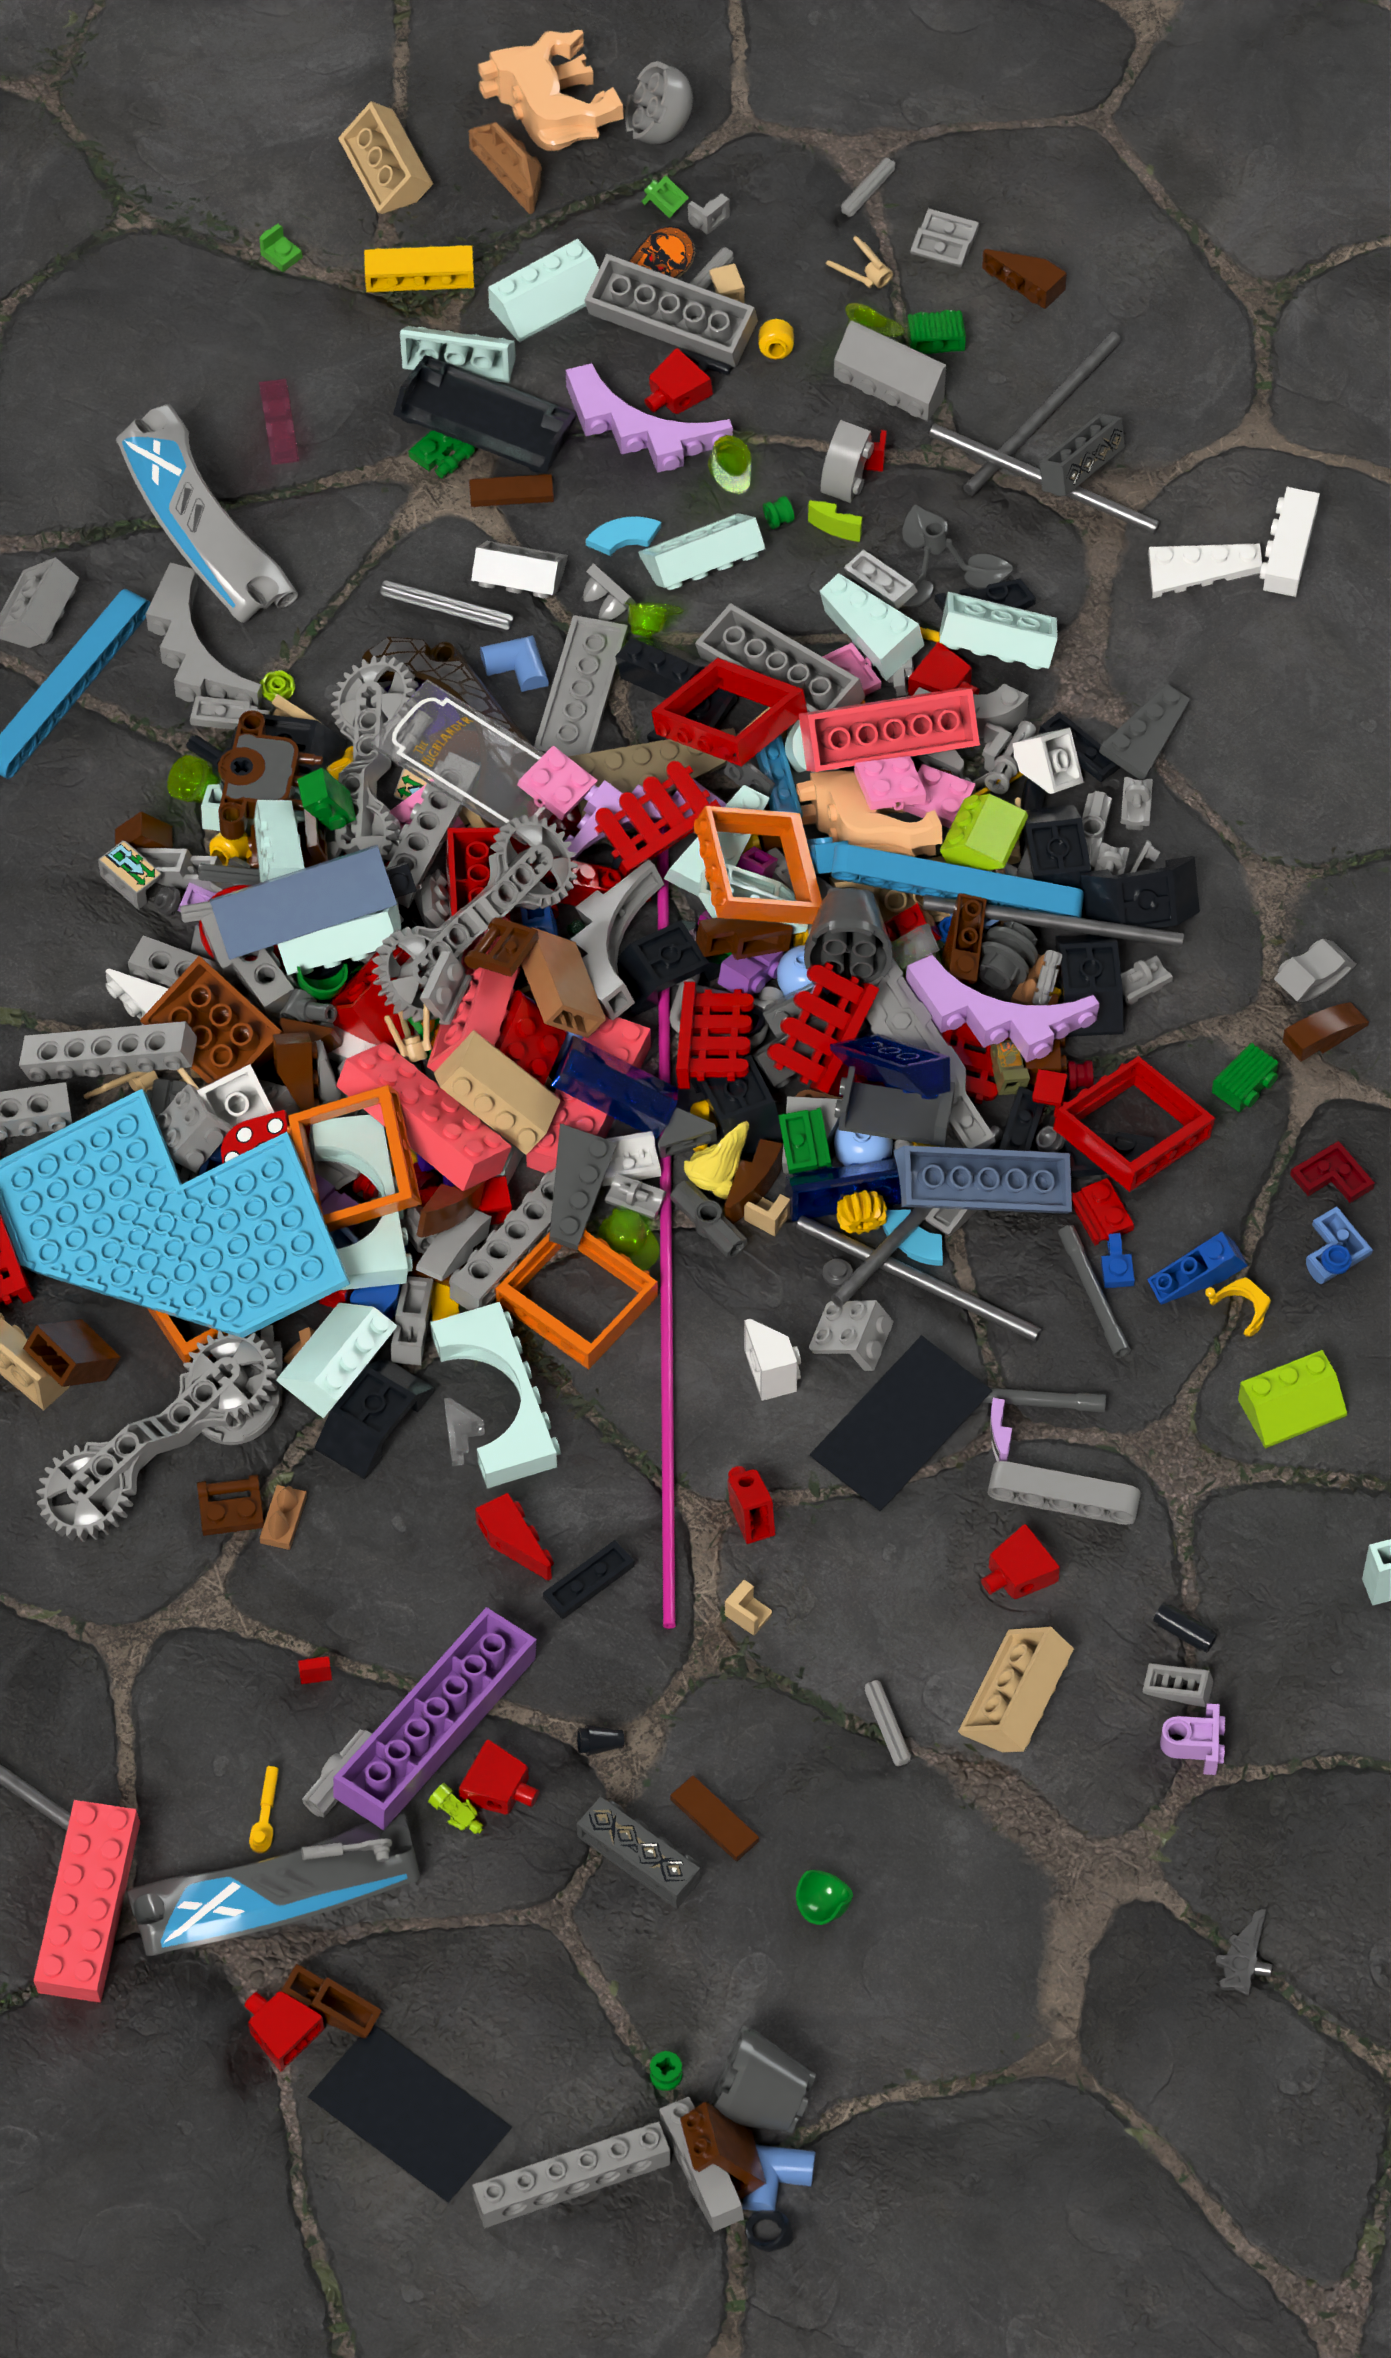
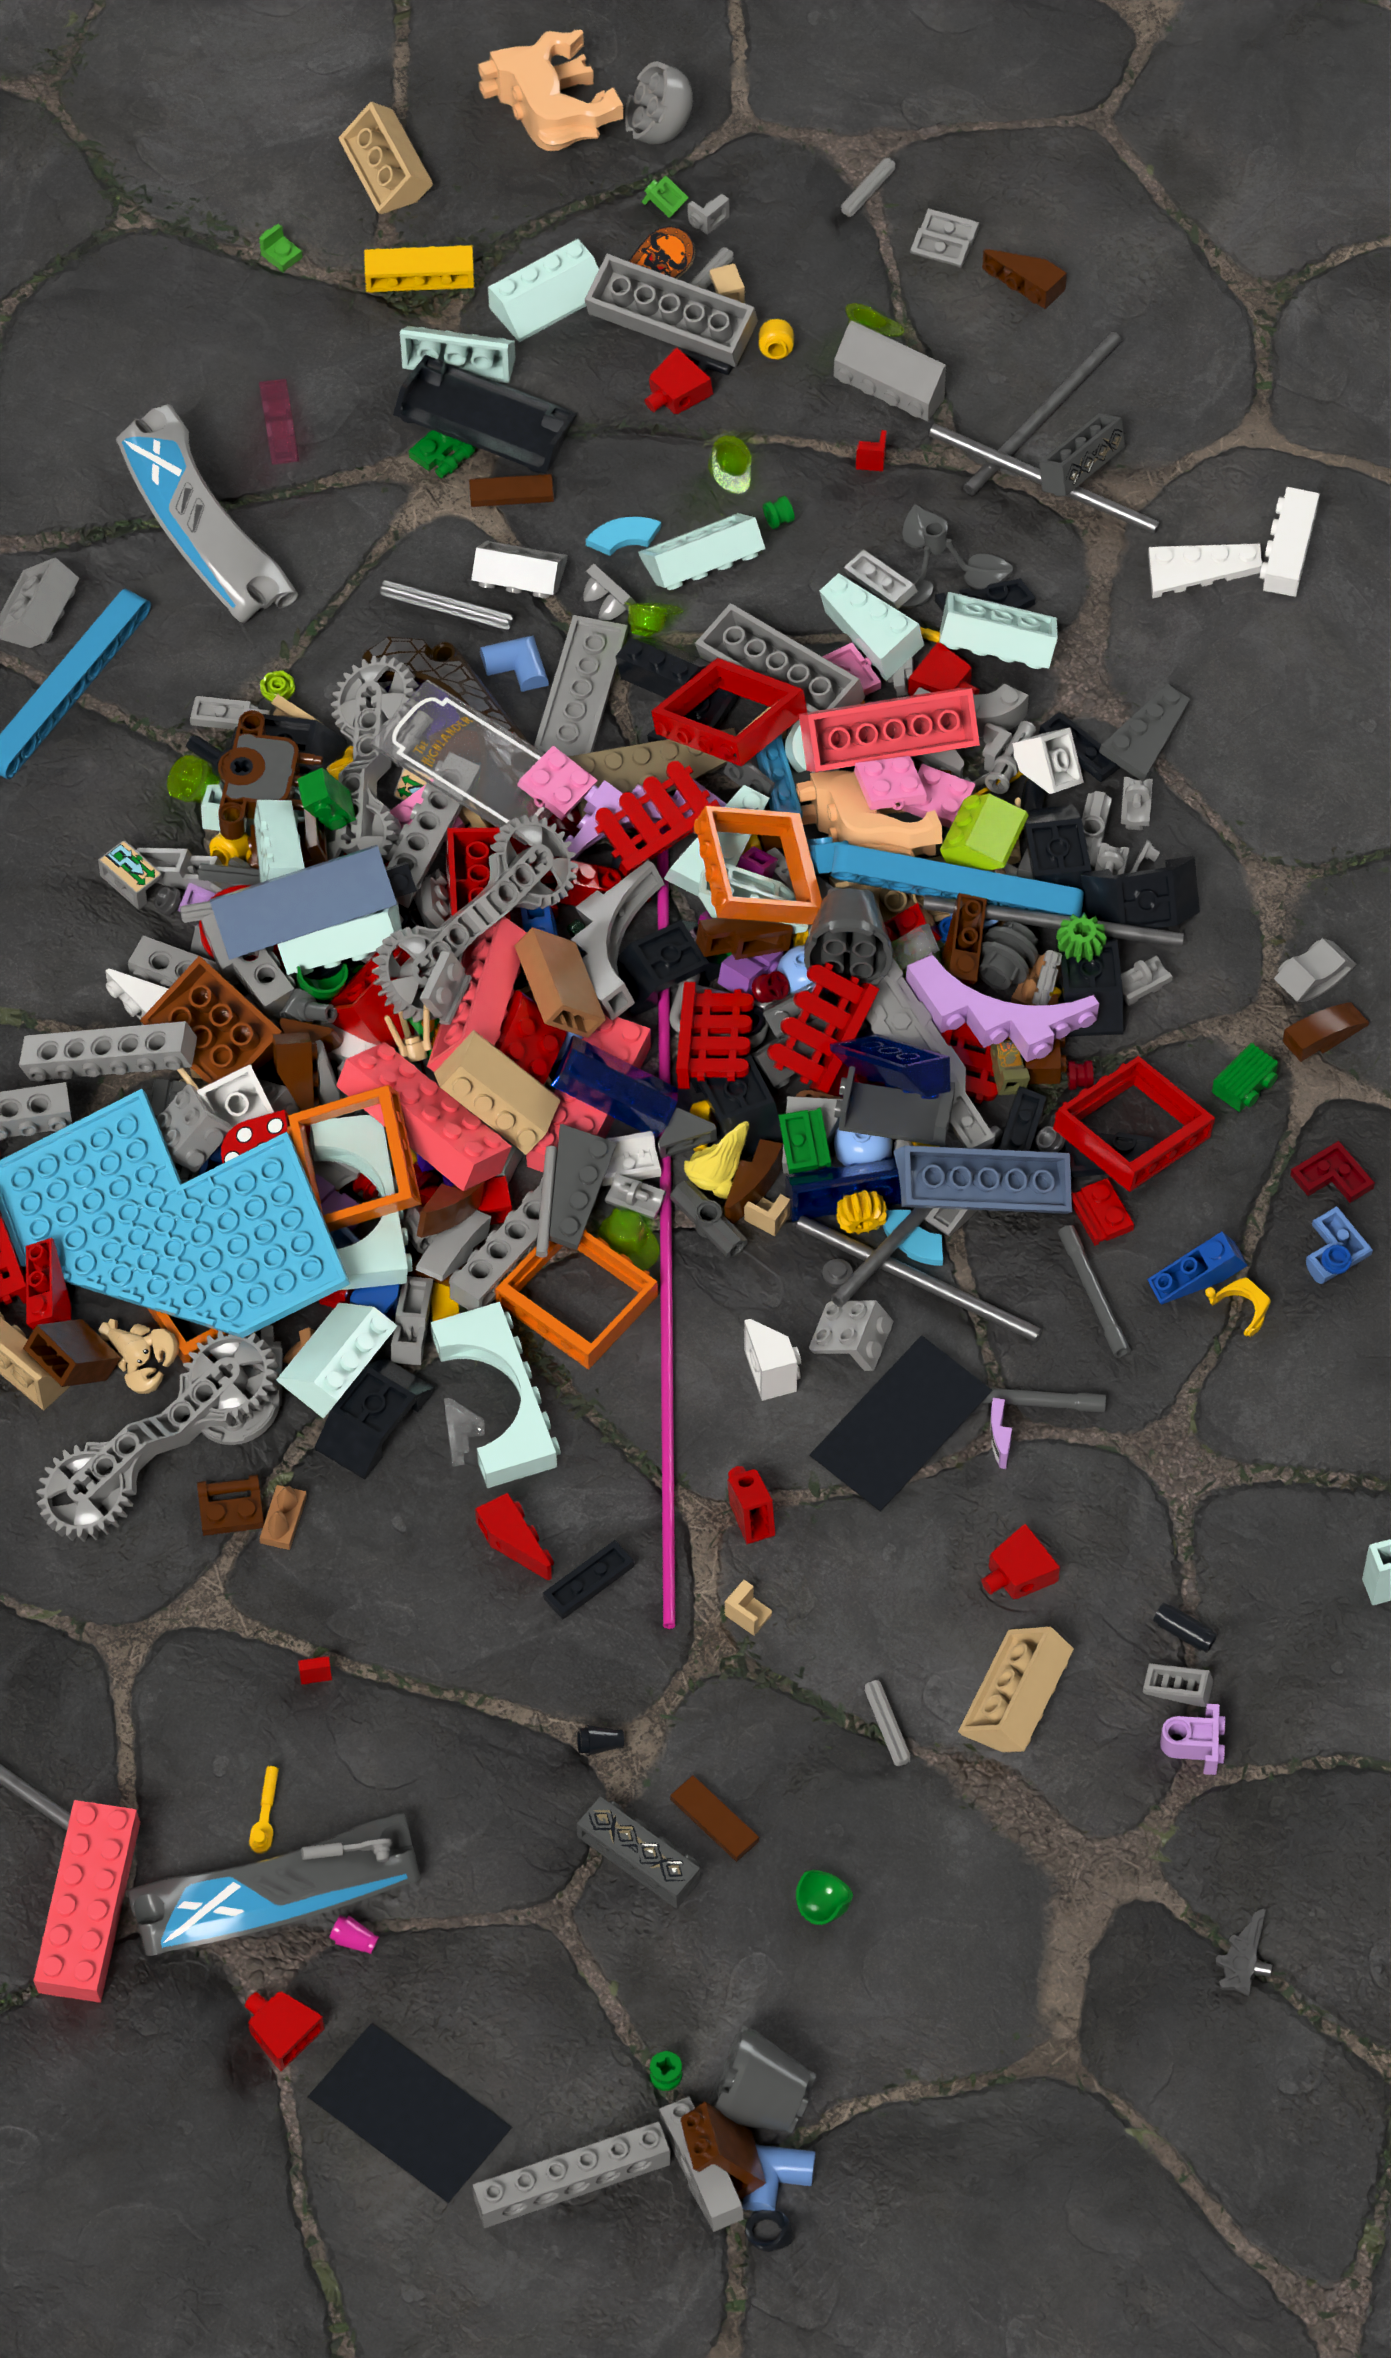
(45, 1285): none -> red slope
(136, 1080): tan plant -> none
(137, 1350): none -> tan animal
(145, 832): reddish brown slope -> none
(198, 671): light grey arch -> none
(320, 1797): light grey piece -> none
(332, 2001): reddish brown slope -> none
(353, 1935): none -> dark pink cone
(434, 1718): medium lavender brick -> none
(460, 1814): lime piece -> none
(497, 1781): red torso -> none
(508, 162): medium nougat wedge -> none
(509, 950): reddish brown plate -> none
(546, 1201): none -> light grey bar
(634, 430): lavender arch -> none
(777, 988): none -> dark red wheel
(825, 517): lime slope -> none
(846, 461): light grey brick -> none
(877, 272): tan plant -> none
(936, 332): green brick -> none
(1050, 1088): red panel -> none
(1064, 1492): light grey beam -> none
(1081, 937): none -> bright green gear
(1117, 1268): blue plate -> none
(1292, 1399): lime slope -> none

